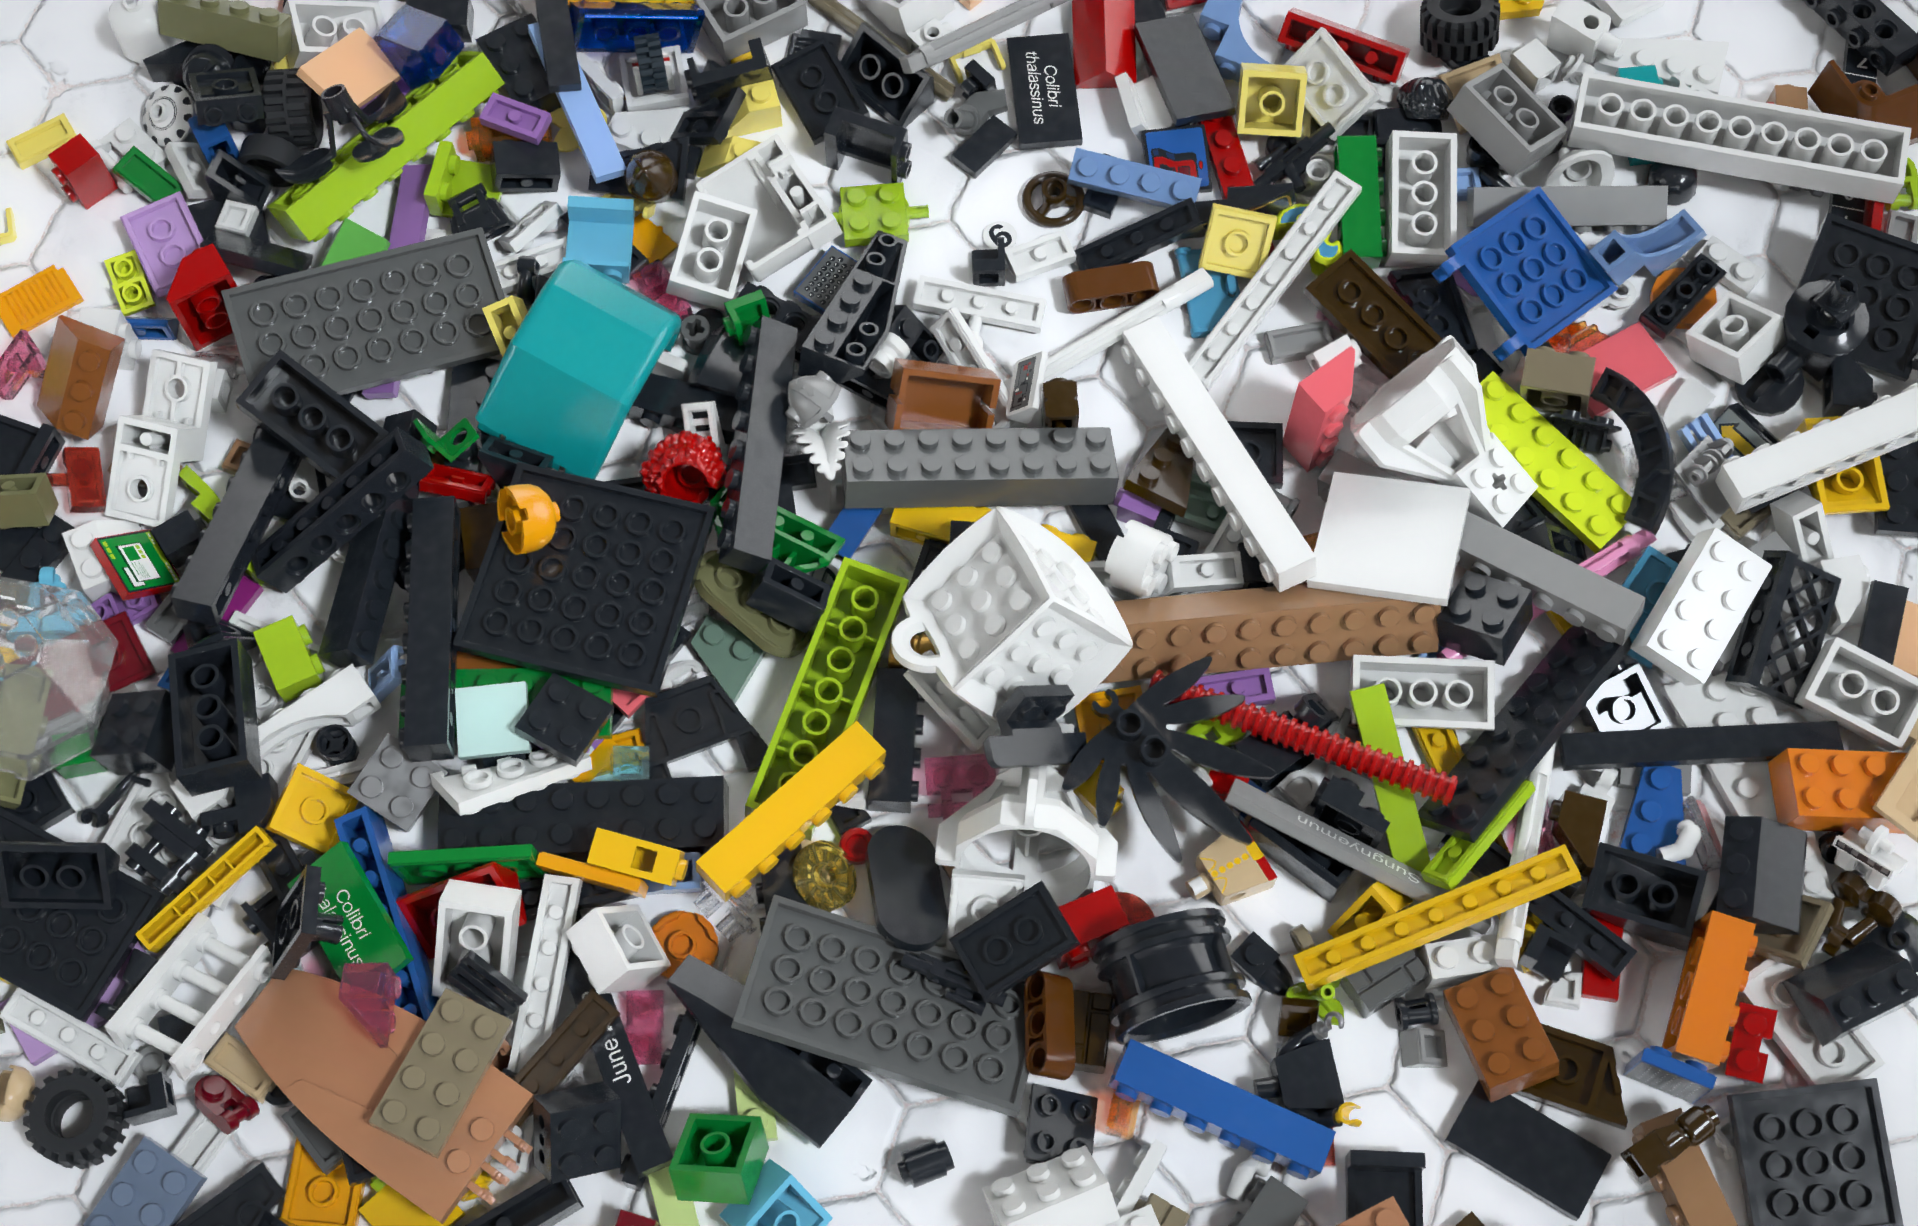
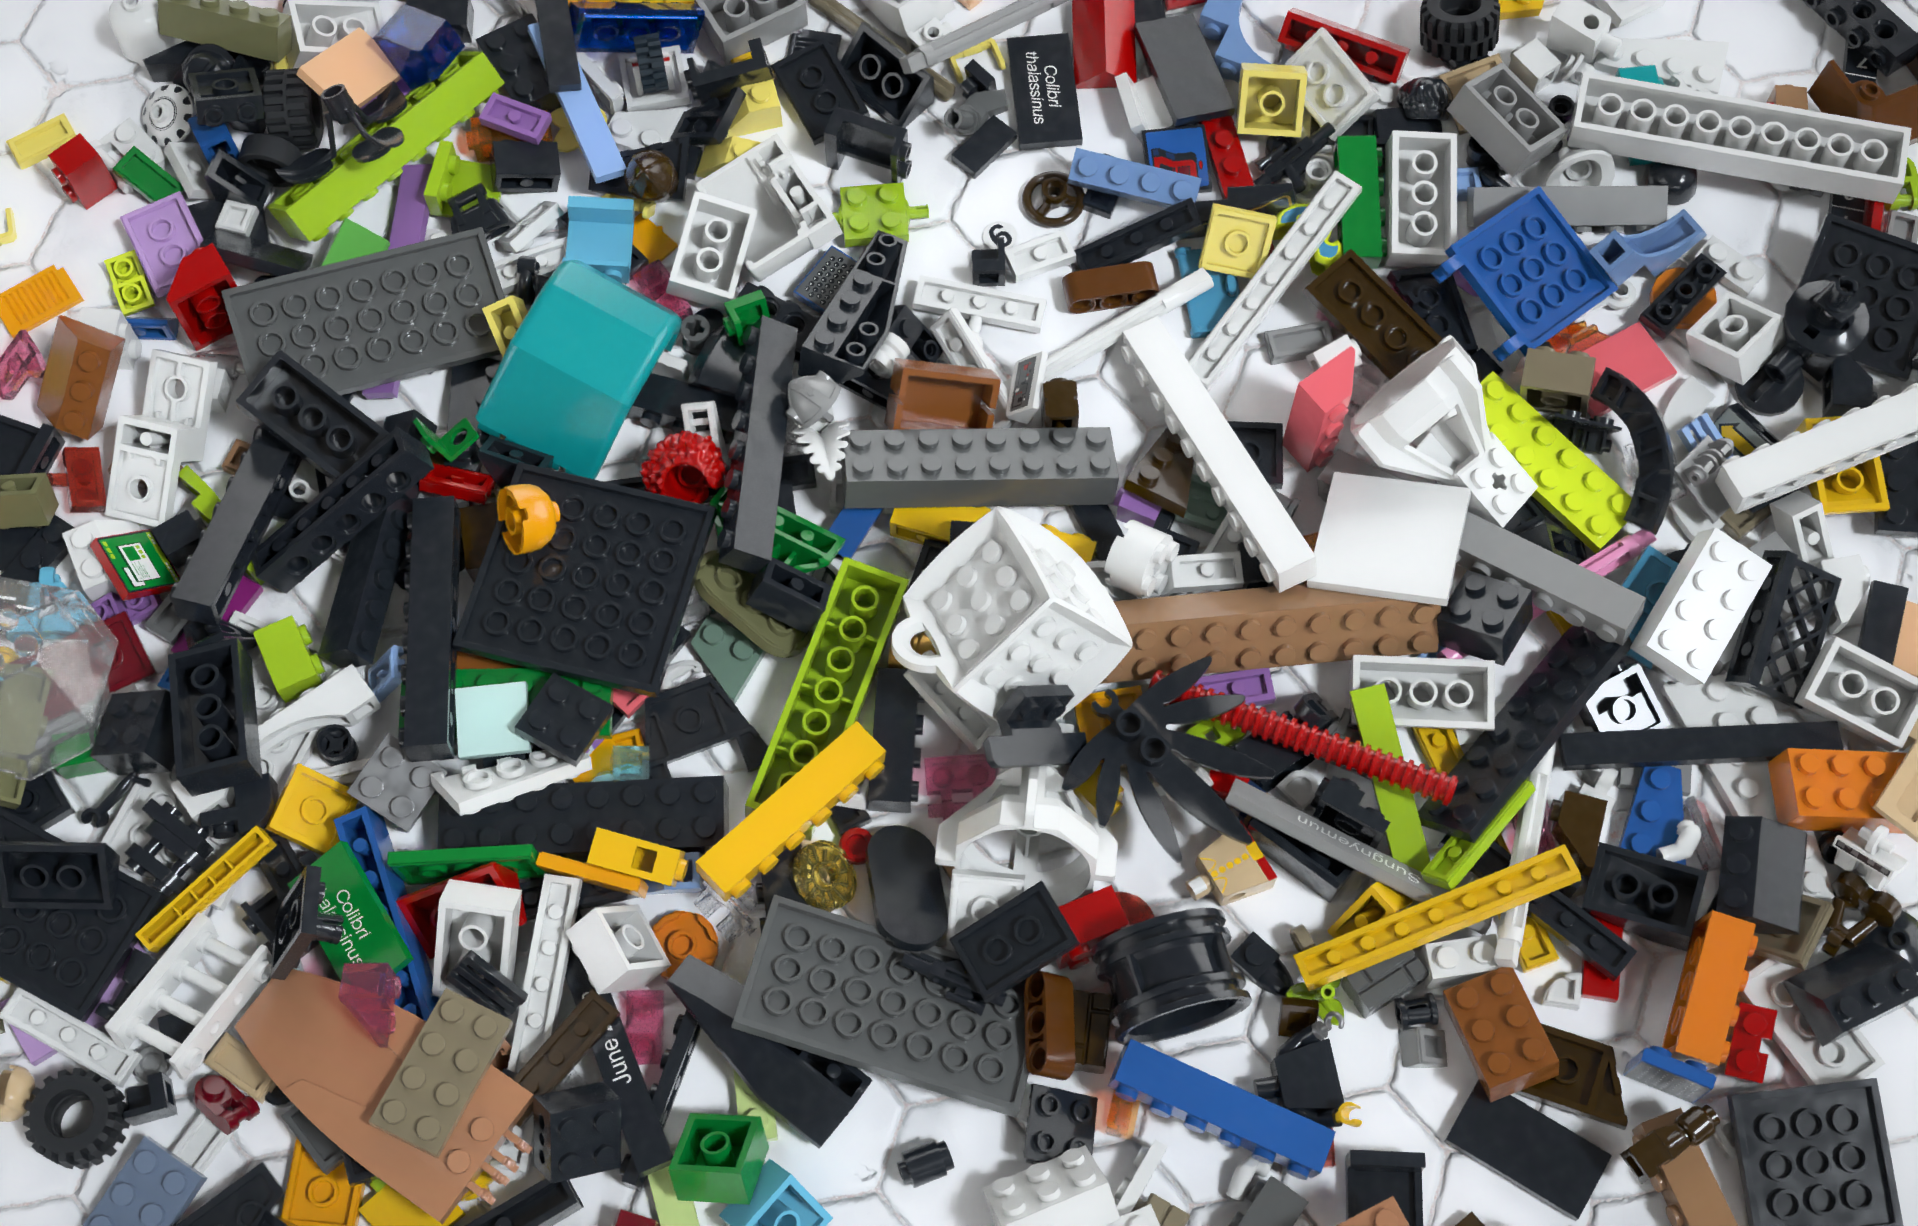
(1547, 953): black panel -> none

